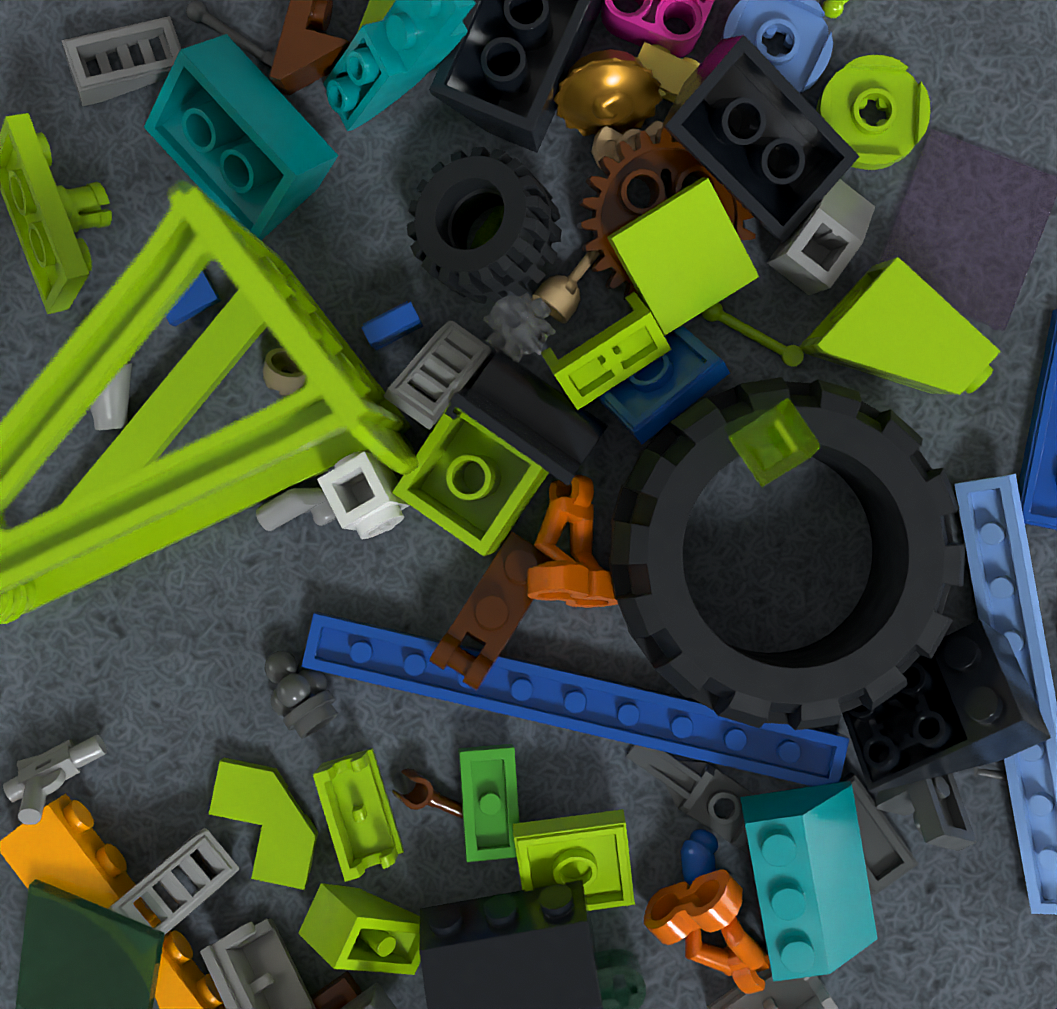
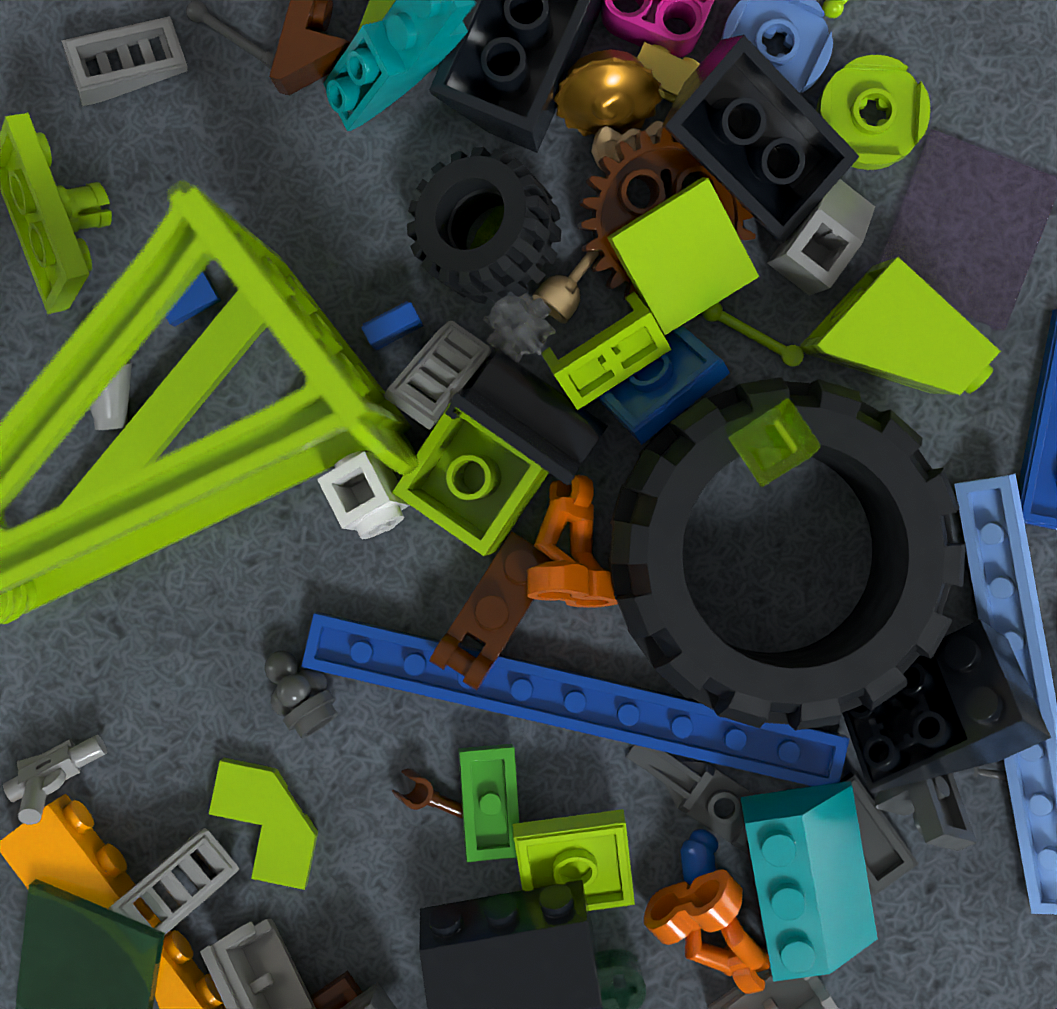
(238, 135): teal slope -> none
(274, 376): dark tan hinge -> none
(294, 503): light grey arm -> none
(358, 813): lime hinge -> none
(362, 931): lime slope -> none

